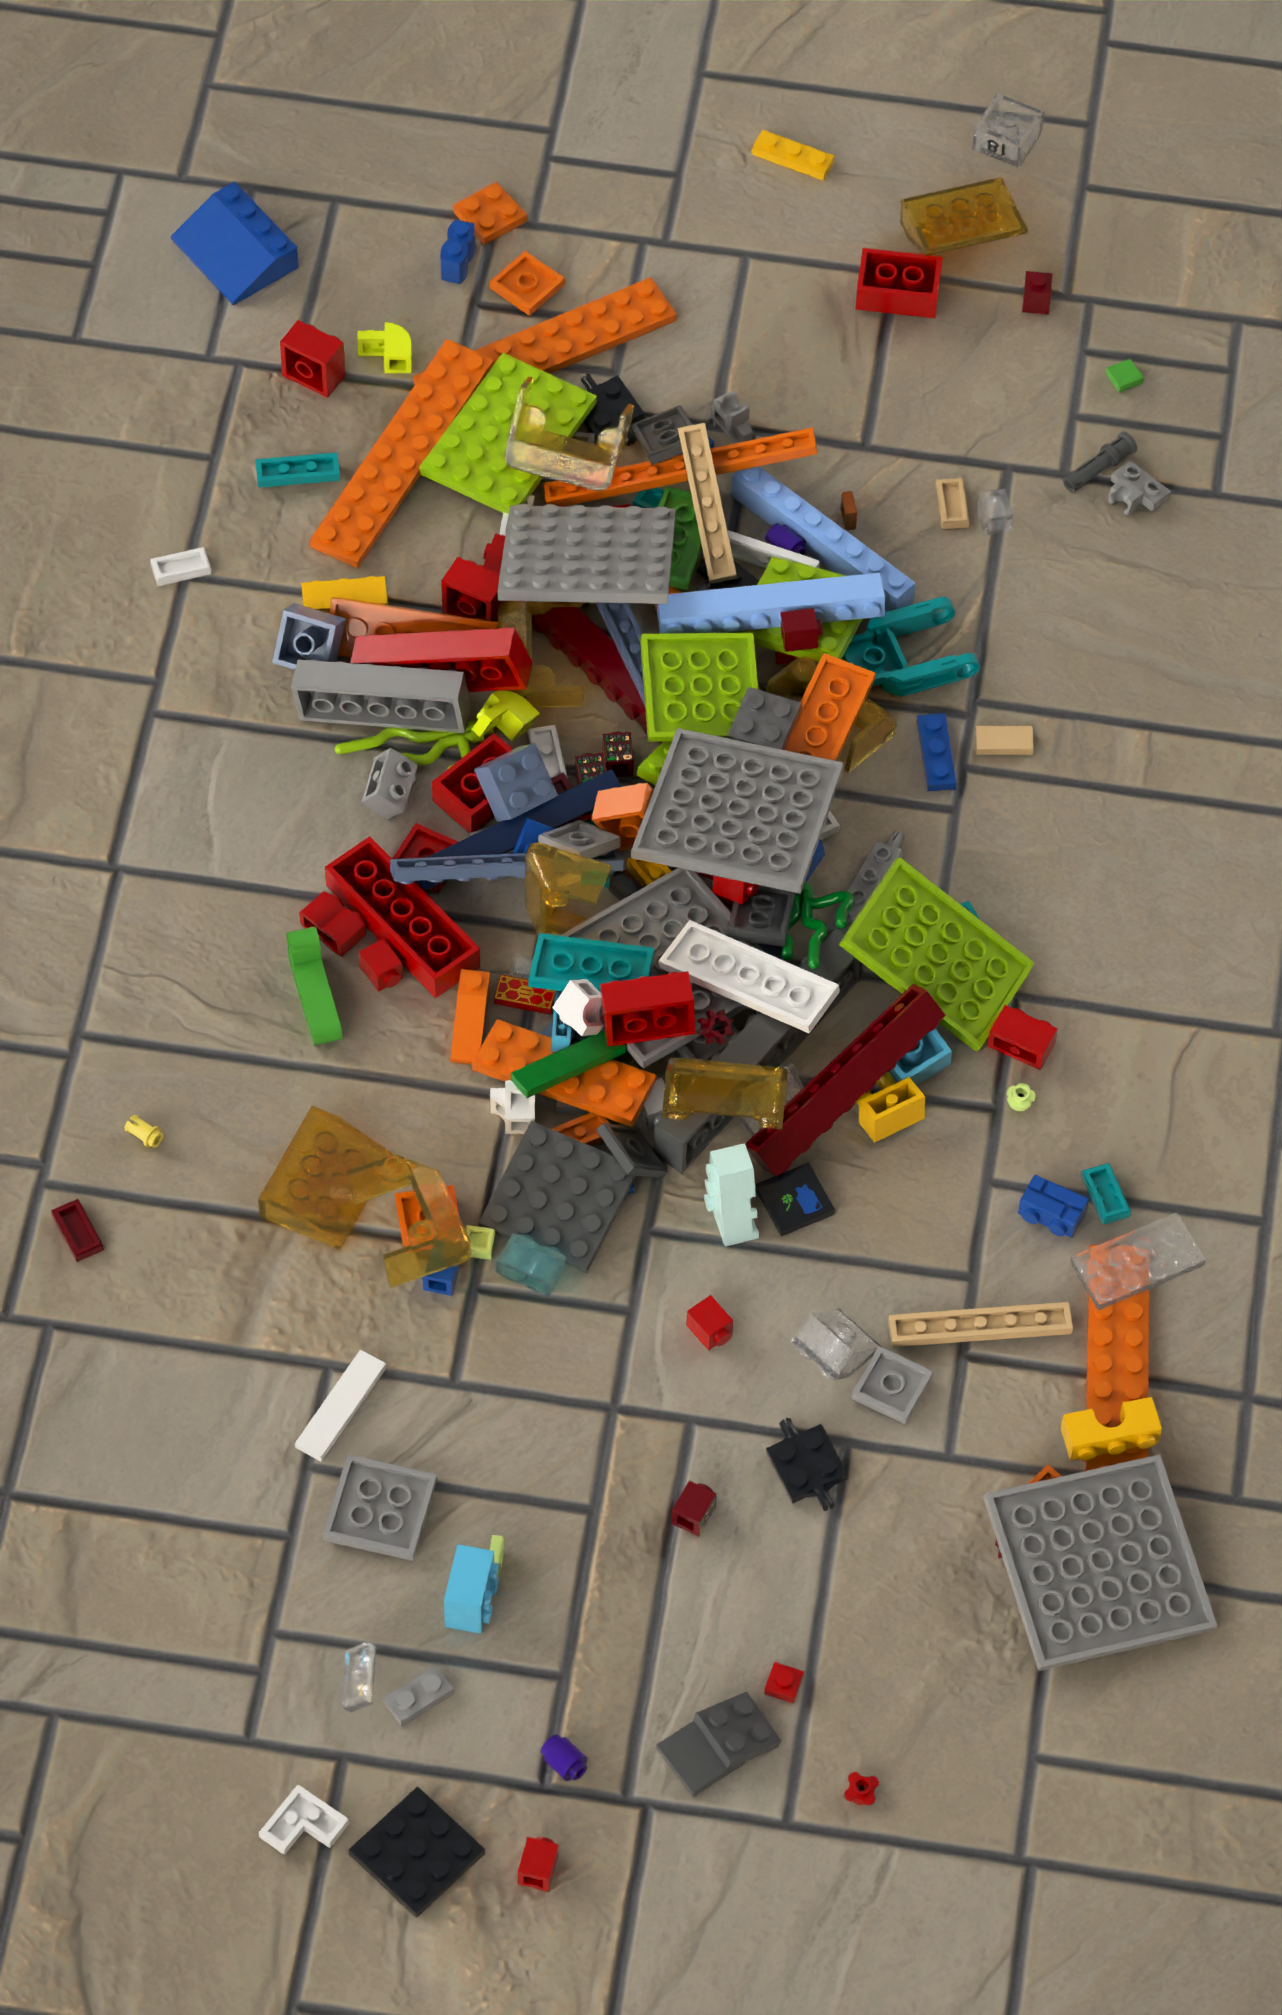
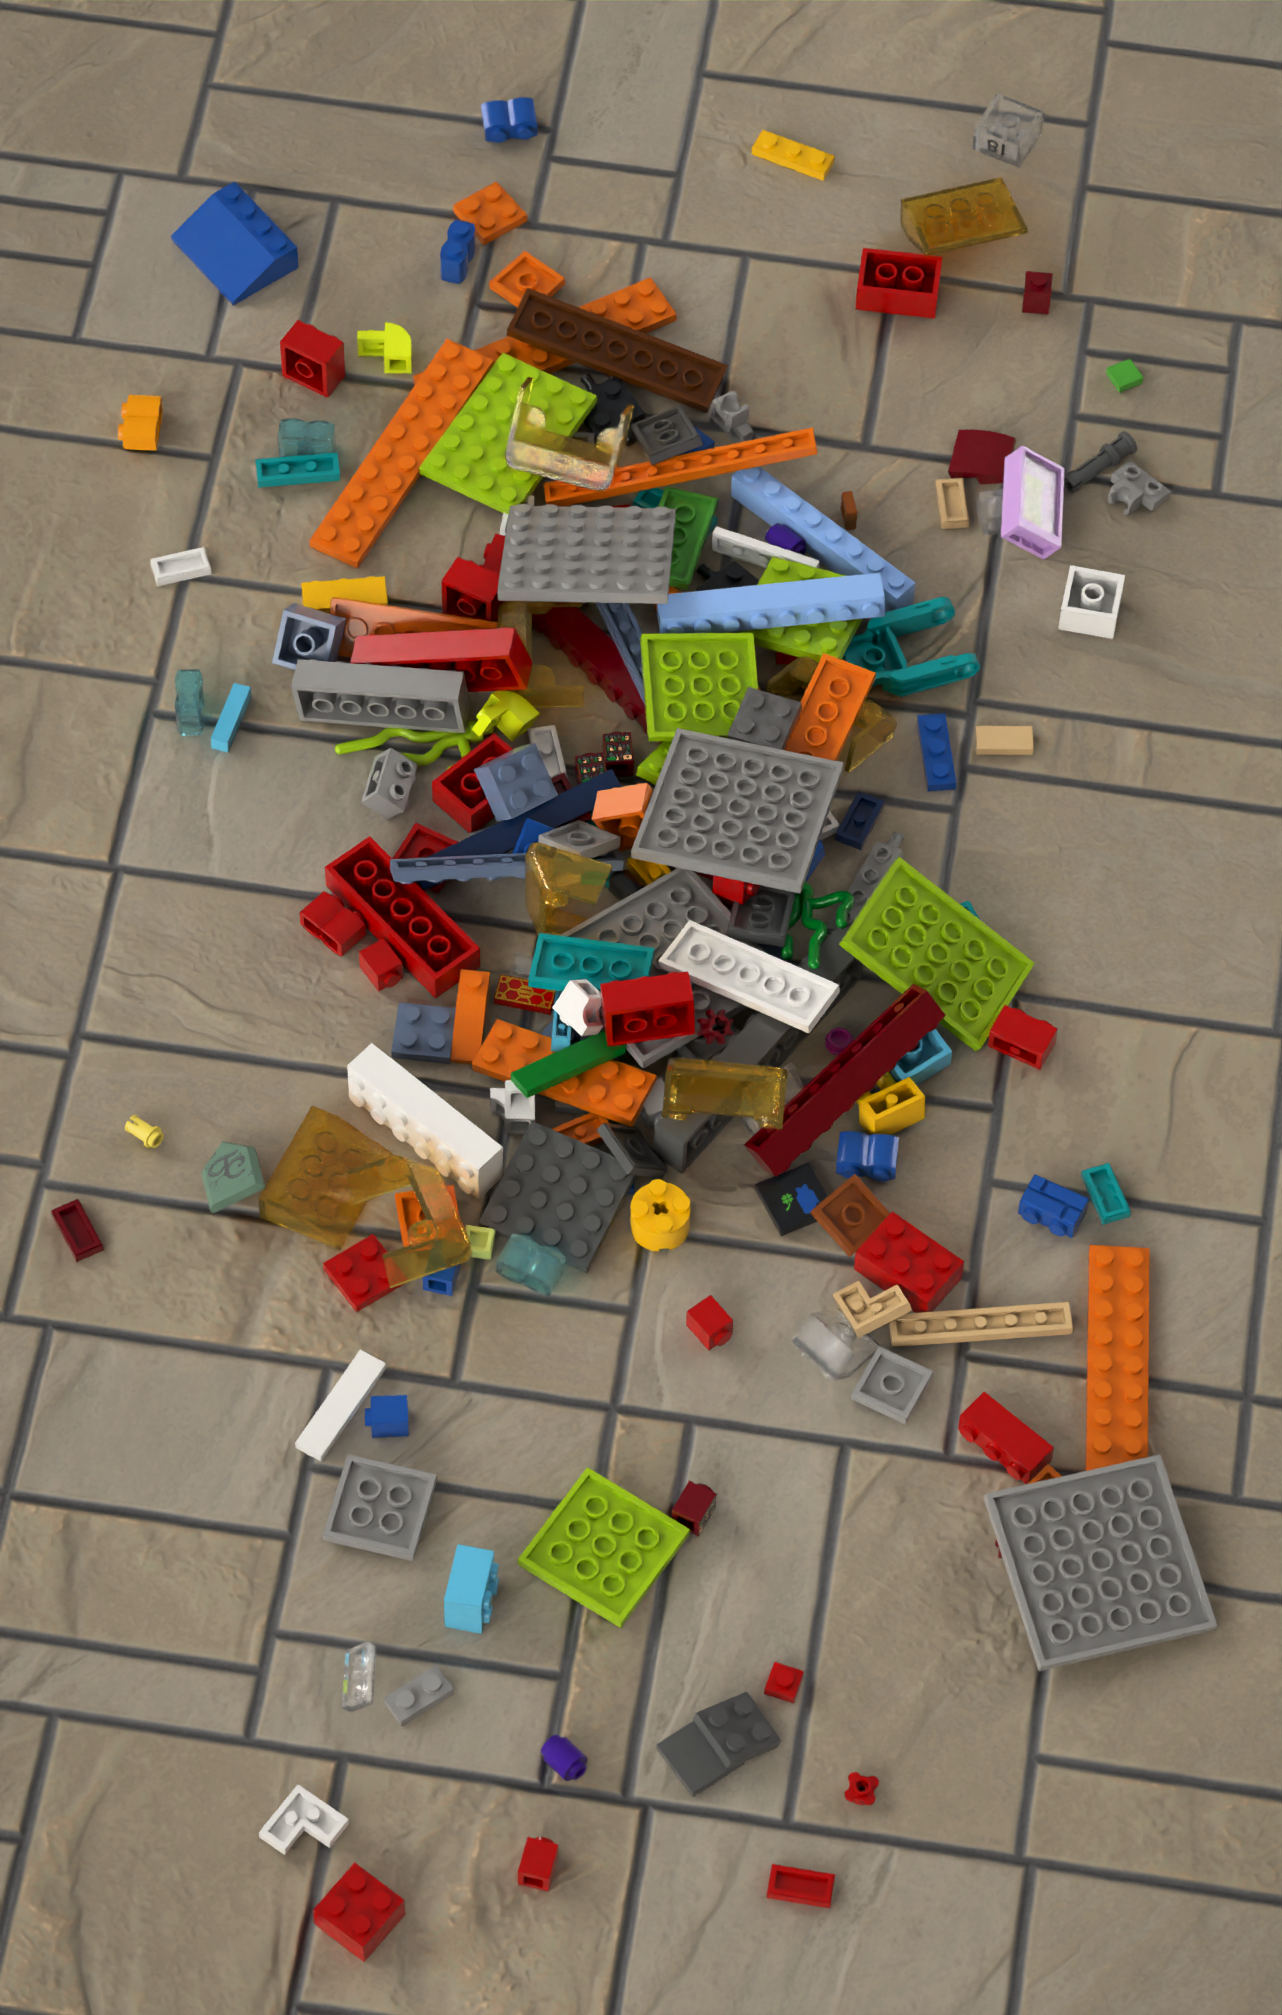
(141, 422): none -> light orange brick
(189, 702): none -> clear light blue brick
(231, 717): none -> medium azure piece
(231, 1175): none -> sand green tile
(303, 438): none -> clear light blue brick
(313, 986): bright green beam -> none
(359, 1912): none -> red brick
(360, 1273): none -> red plate
(388, 1416): none -> blue brick
(416, 1851): black plate -> none
(423, 1033): none -> sand blue plate
(425, 1121): none -> white brick
(497, 1546): yellowish green tile -> none
(509, 119): none -> blue brick
(603, 1547): none -> lime plate
(617, 350): none -> reddish brown plate
(660, 1216): none -> yellow brick
(707, 503): tan plate -> none
(730, 1193): light aqua wedge -> none
(800, 629): dark red brick -> none
(800, 1886): none -> red tile
(807, 1463): black plate -> none
(838, 1040): none -> magenta plate
(850, 1214): none -> dark orange plate
(859, 820): none -> dark blue plate
(867, 1155): none -> blue brick
(869, 1313): none -> tan plate
(912, 1260): none -> red brick
(980, 455): none -> dark red slope
(1005, 1438): none -> red brick
(1020, 1103): yellowish green plate -> none
(1032, 502): none -> lavender window
(1088, 1438): yellow arch -> none
(1091, 602): none -> white brick
(1137, 1261): clear plate -> none

